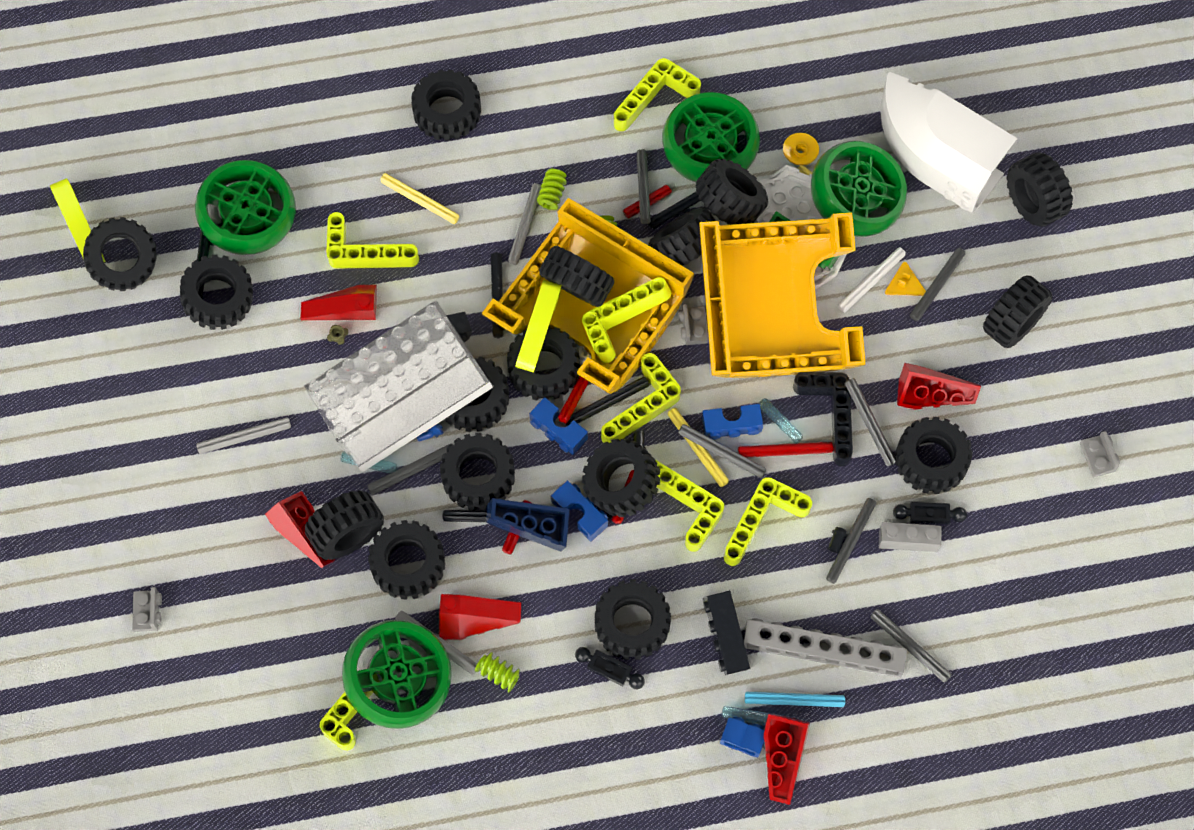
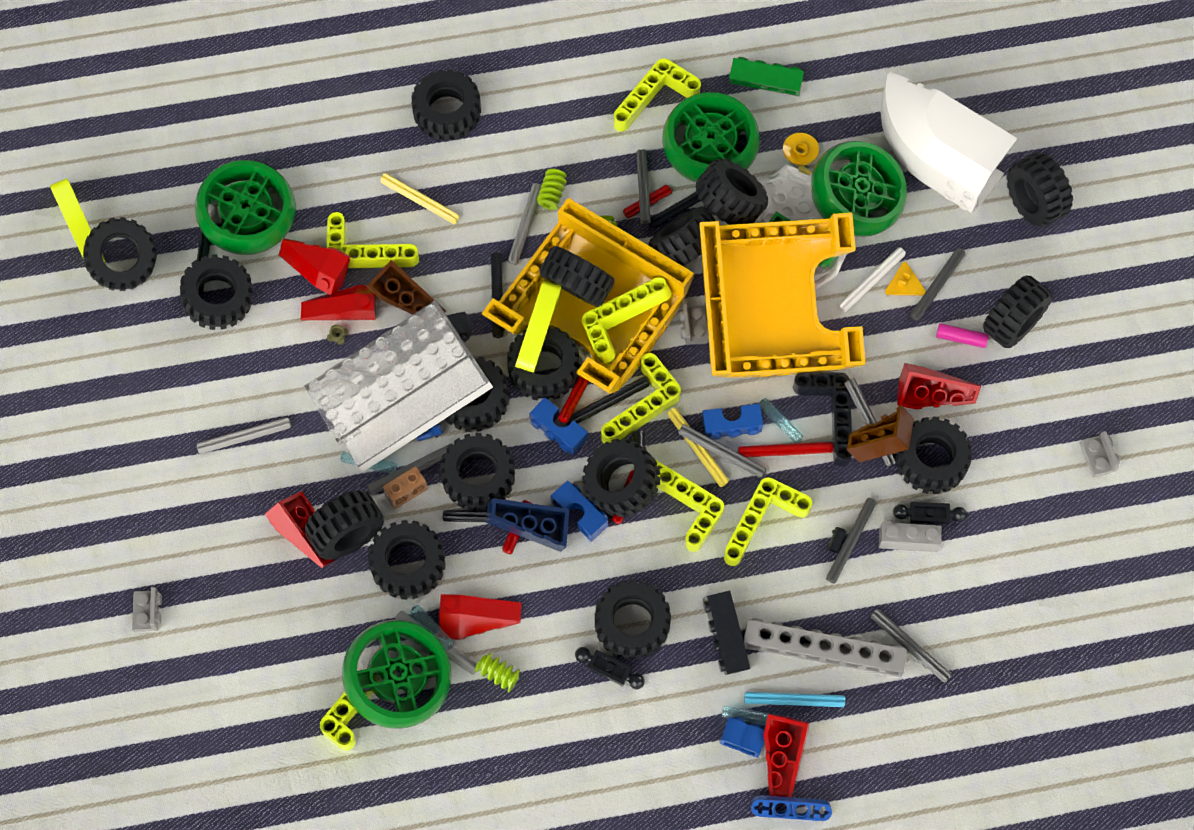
(319, 265): none -> red wedge
(399, 290): none -> reddish brown wedge
(405, 487): none -> medium nougat brick
(427, 622): none -> clear light blue axle
(766, 76): none -> green brick
(790, 812): none -> blue beam
(882, 438): none -> reddish brown wedge
(962, 335): none -> dark pink piece

